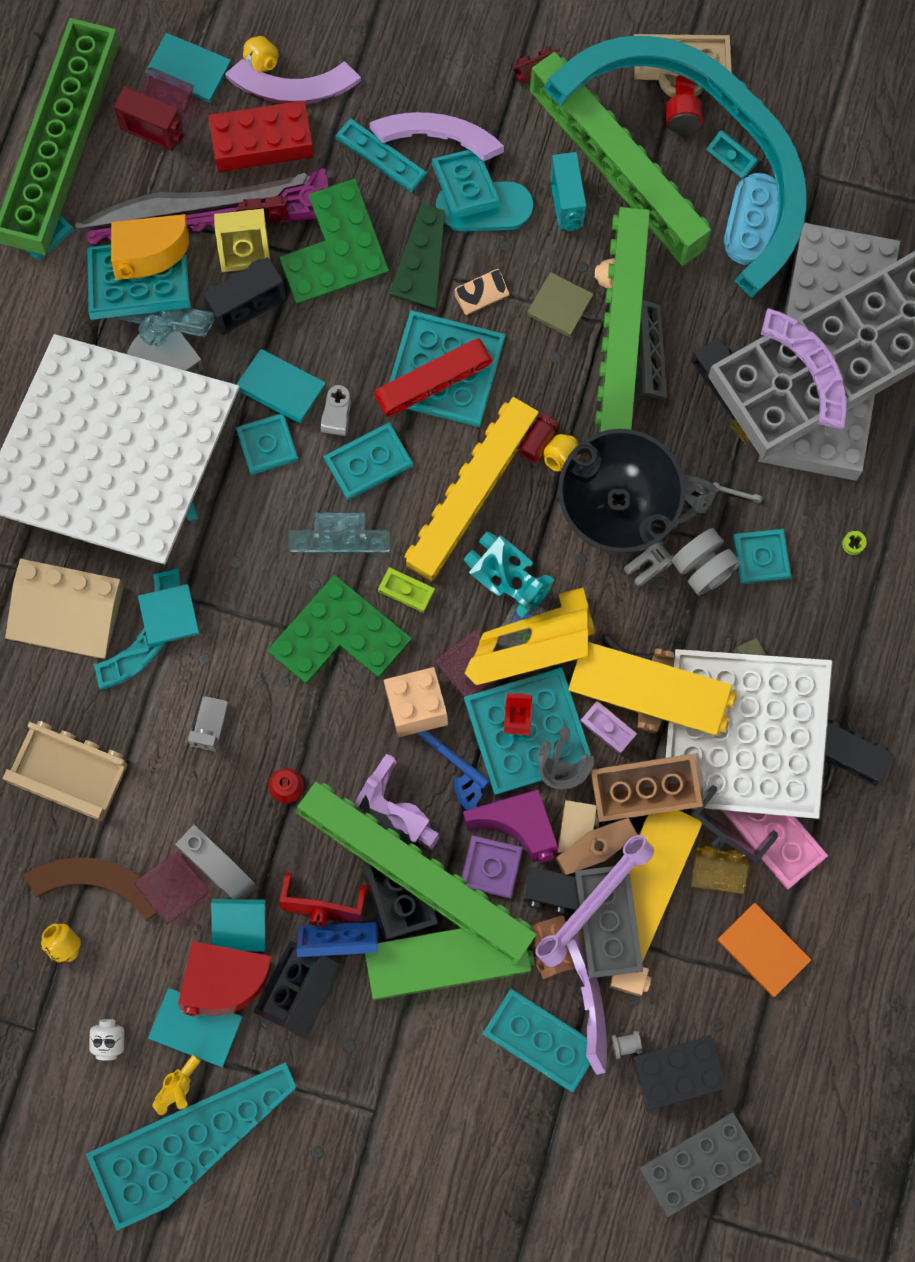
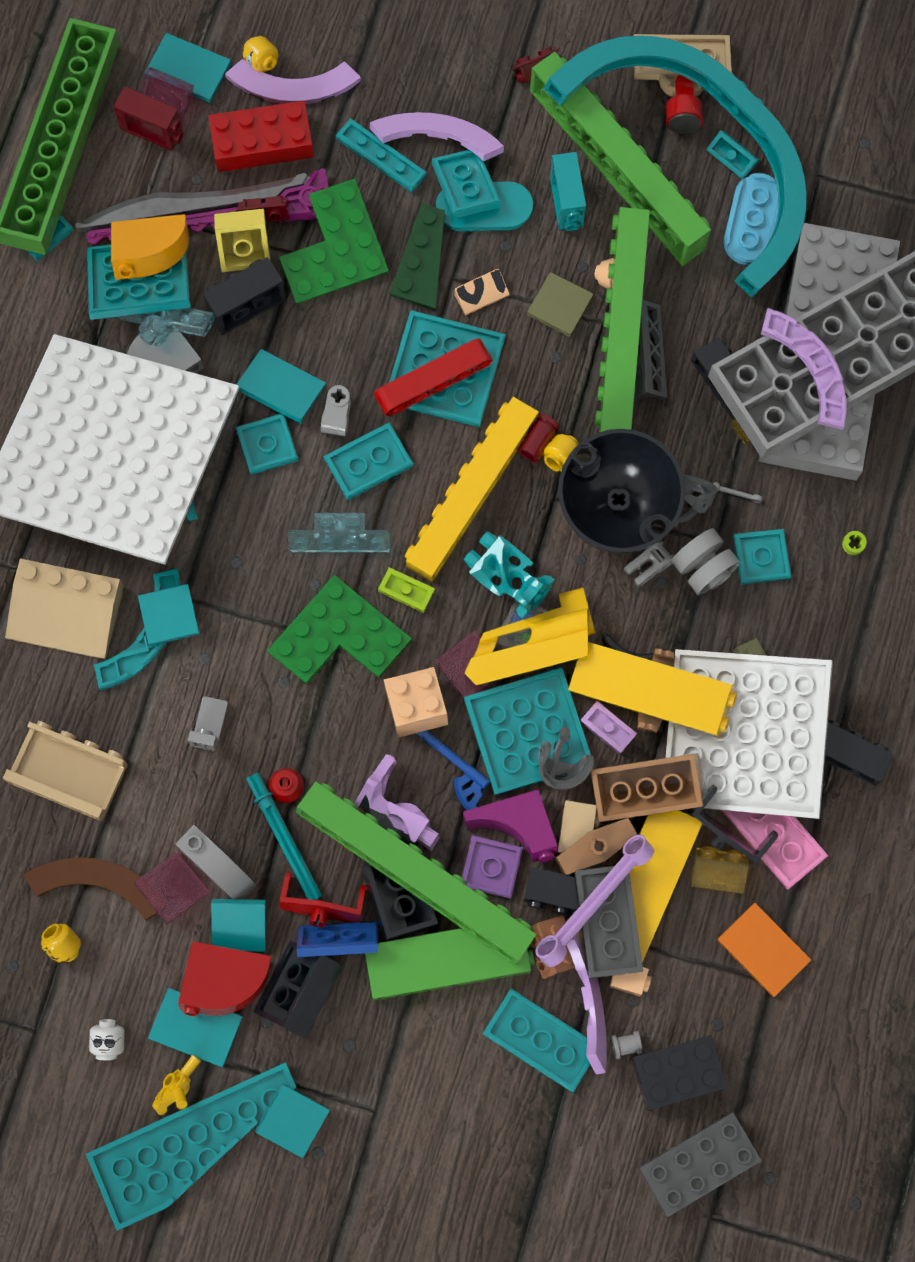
(283, 836): none -> teal axle
(292, 1120): none -> teal tile
(517, 714): red bracket -> none

